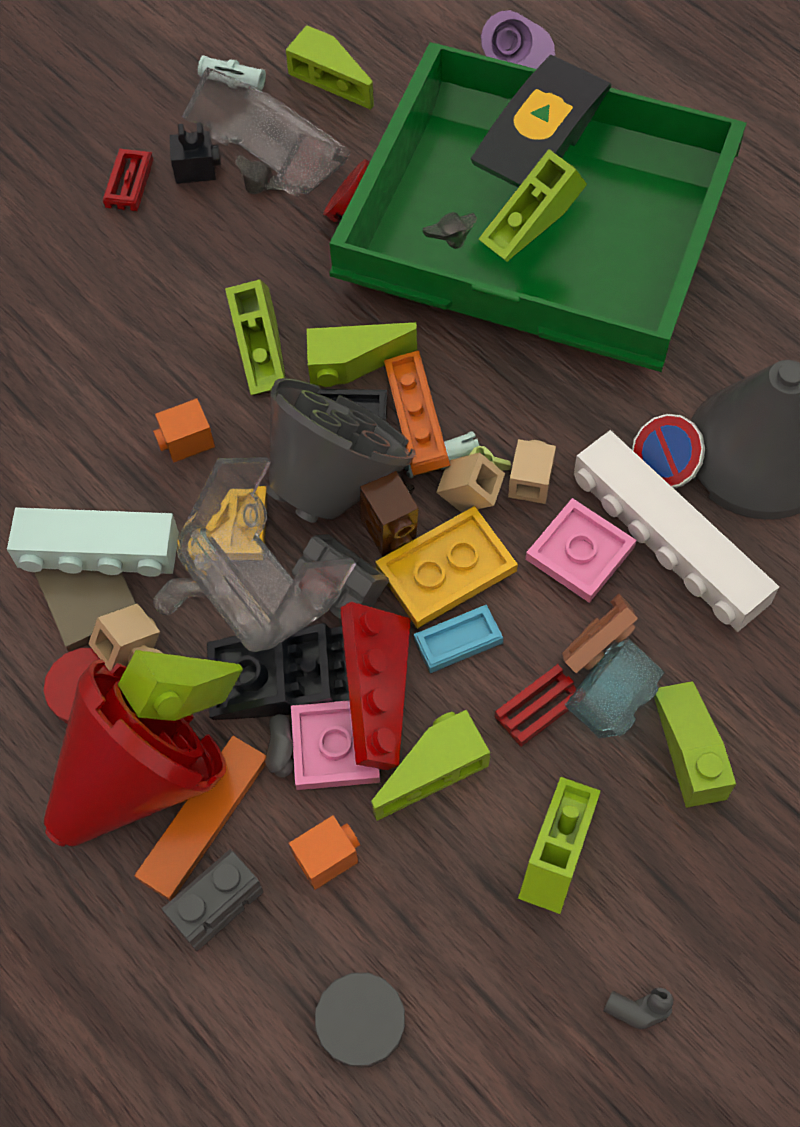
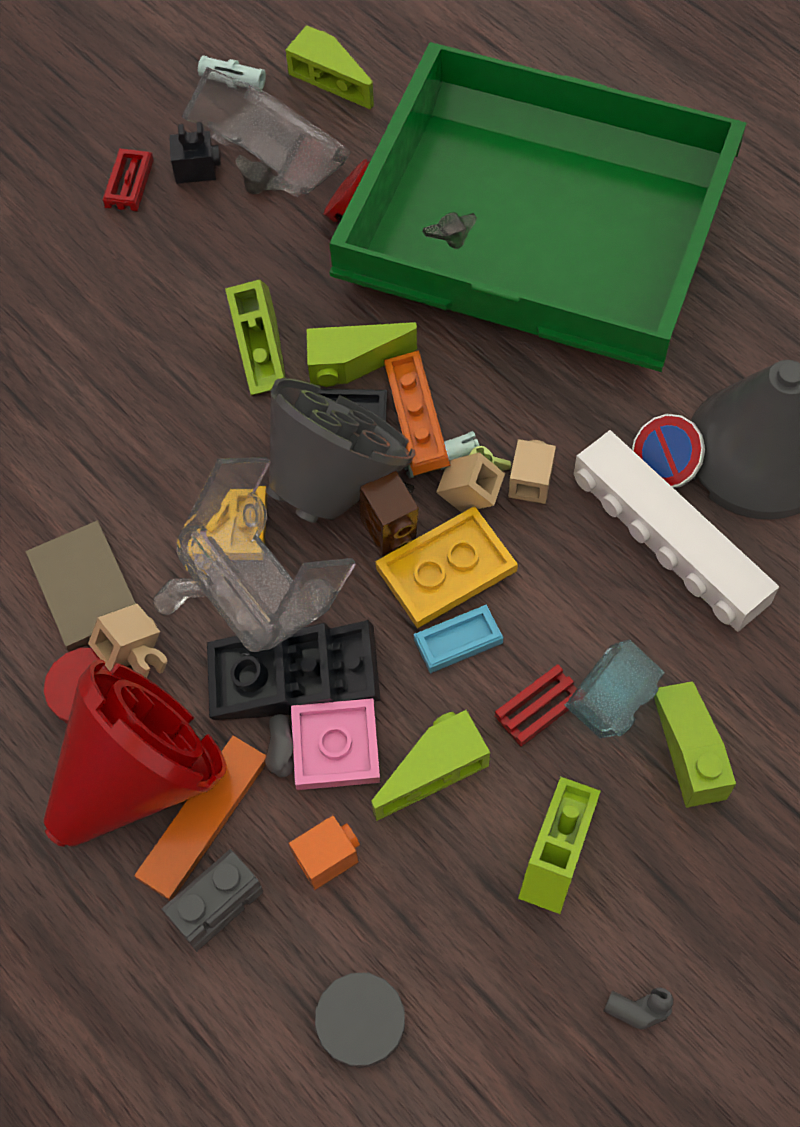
(93, 541): light aqua brick -> none
(175, 685): lime slope -> none
(183, 431): orange brick -> none
(364, 582): dark grey brick -> none
(376, 677): red wing -> none
(516, 40): lavender piece -> none
(534, 206): lime slope -> none
(541, 116): black slope -> none
(580, 550): bright pink plate -> none
(588, 646): nougat wing -> none

